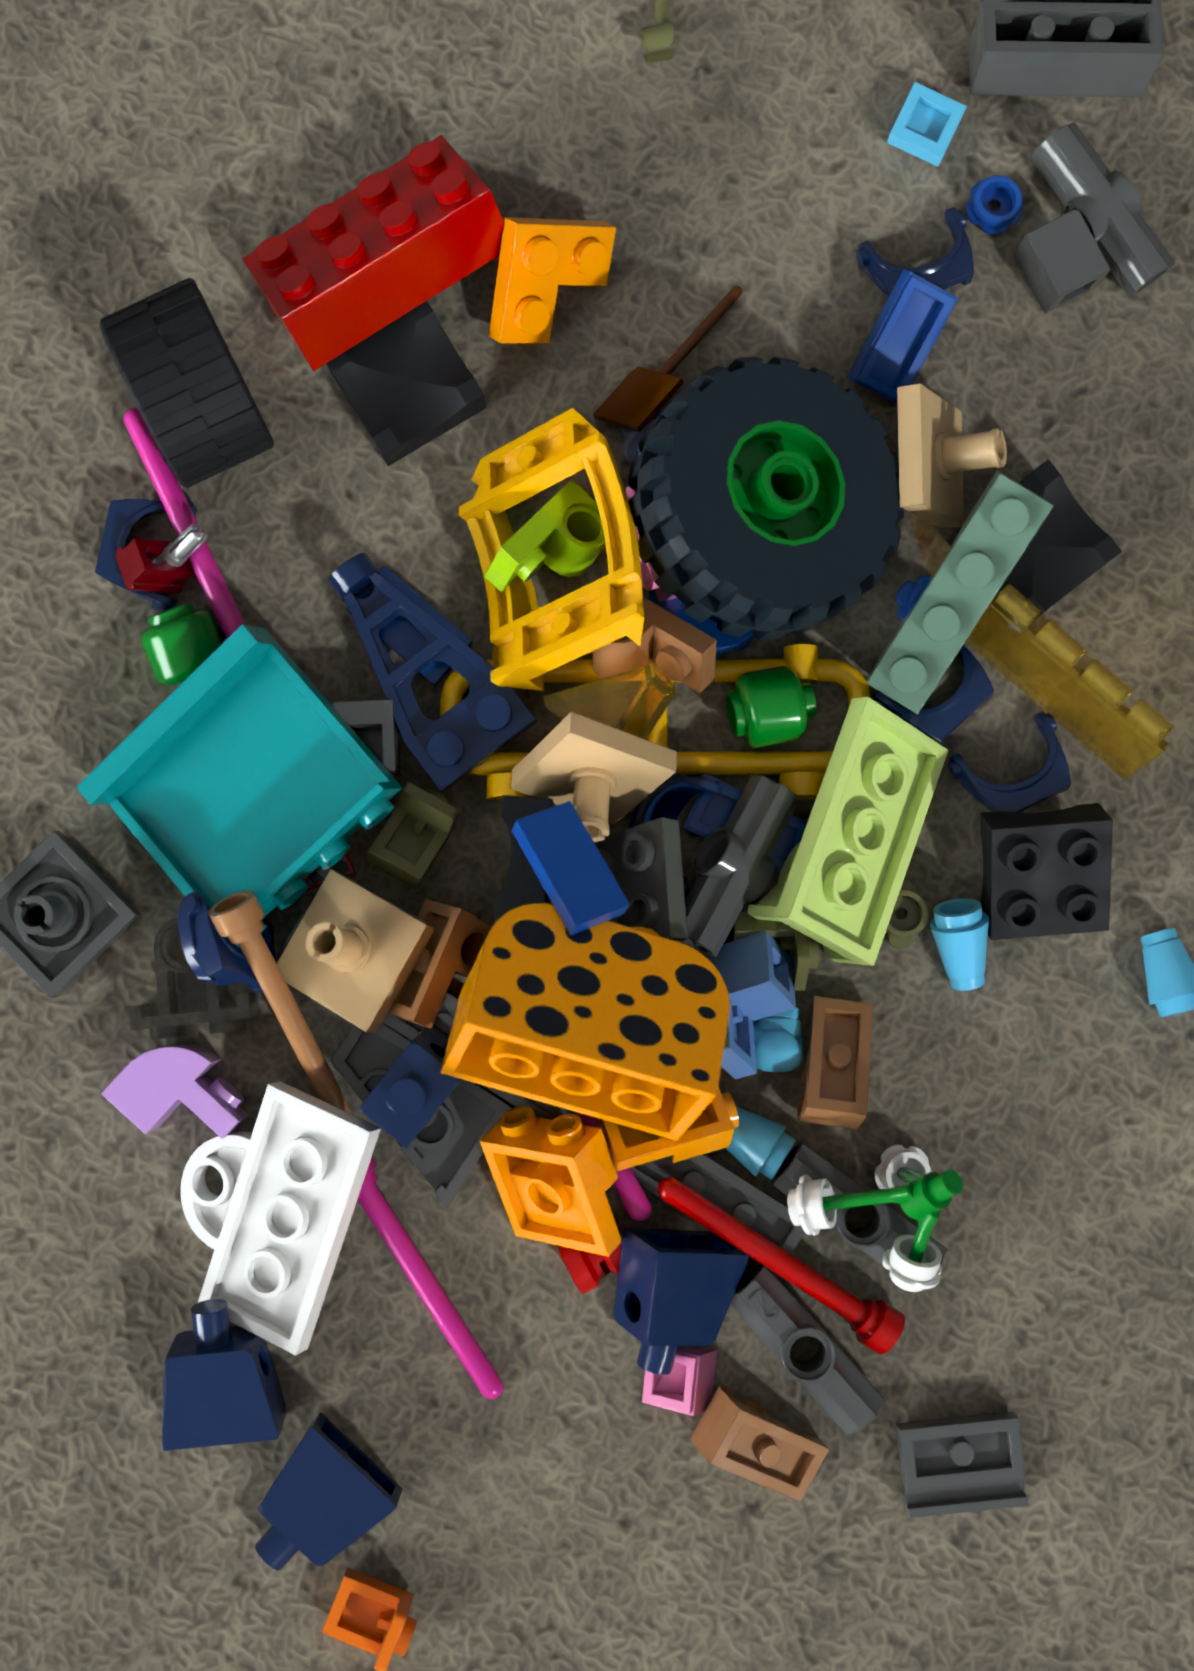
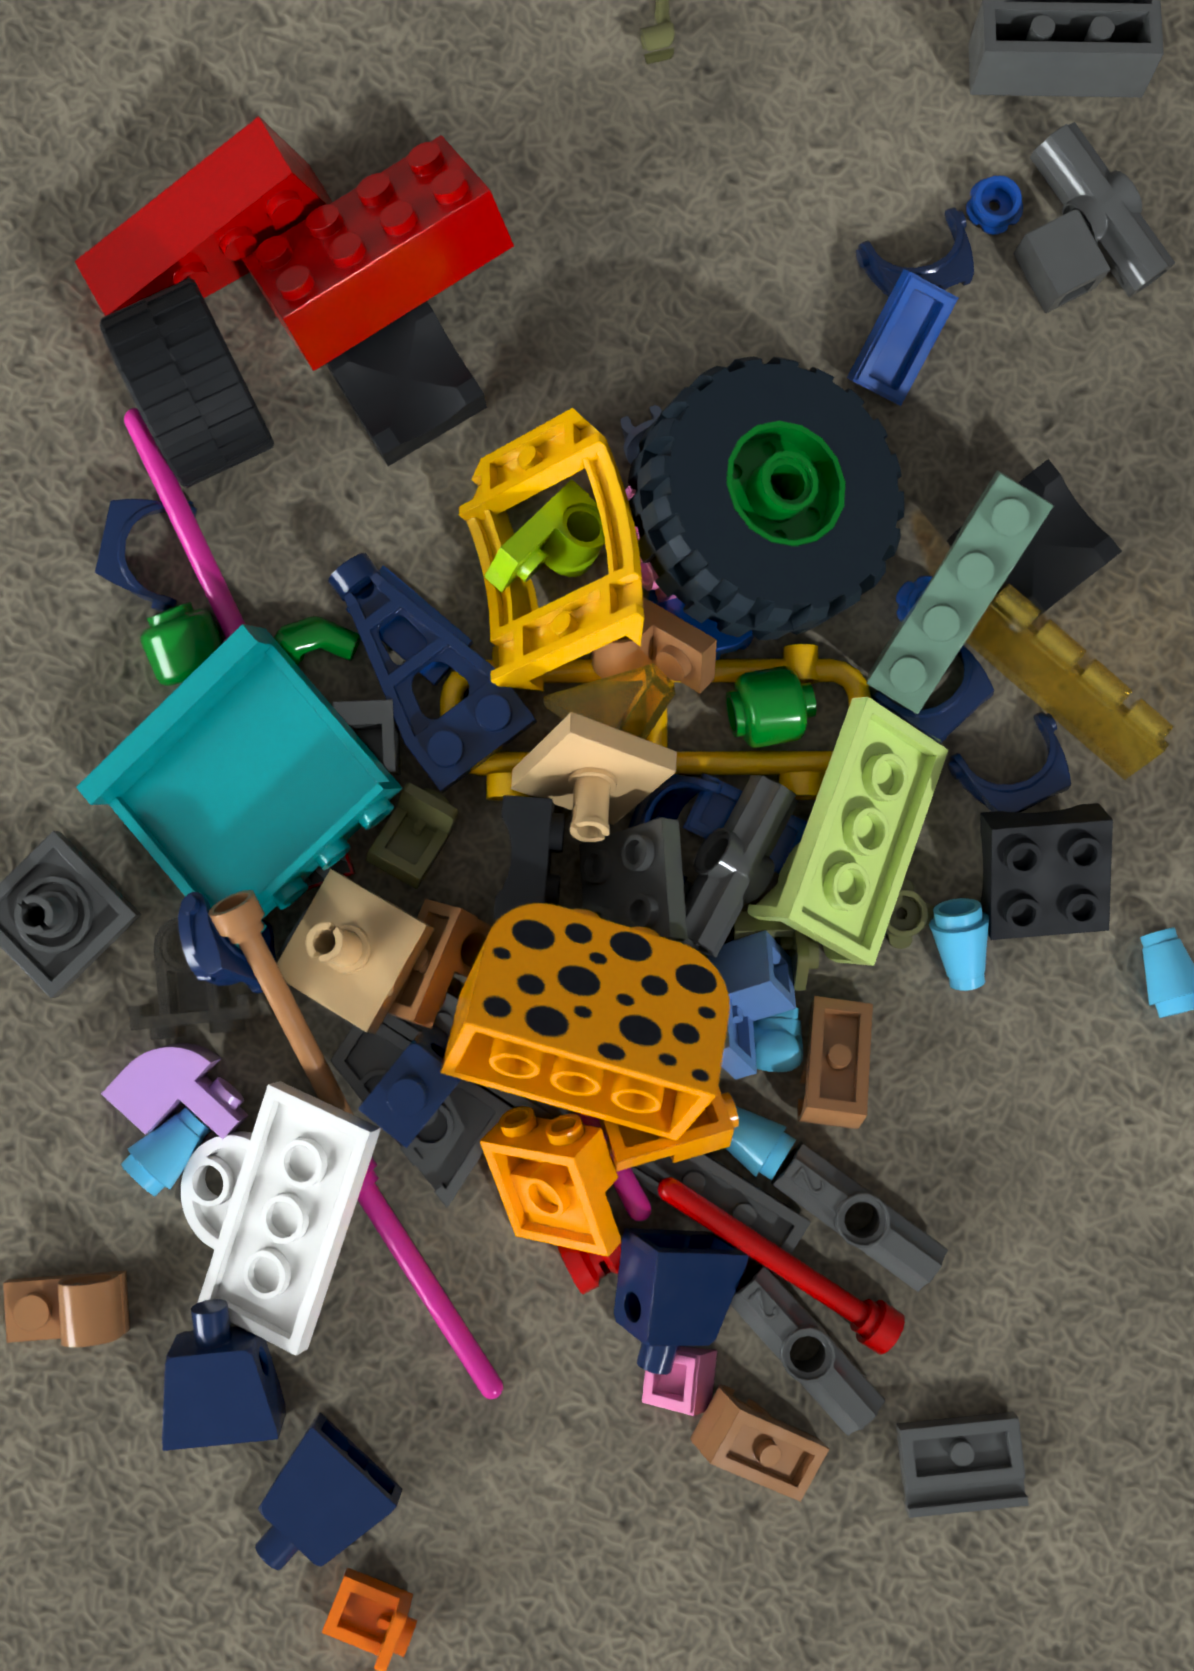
(72, 1308): none -> medium nougat plate
(160, 564): dark red piece -> none
(163, 1153): none -> medium azure cone
(206, 221): none -> red wedge
(317, 633): none -> green arm
(532, 264): light orange plate -> none
(570, 867): blue tile -> none
(648, 390): reddish brown piece -> none
(902, 1179): plant -> none
(926, 124): medium azure plate -> none
(937, 454): tan tile -> none

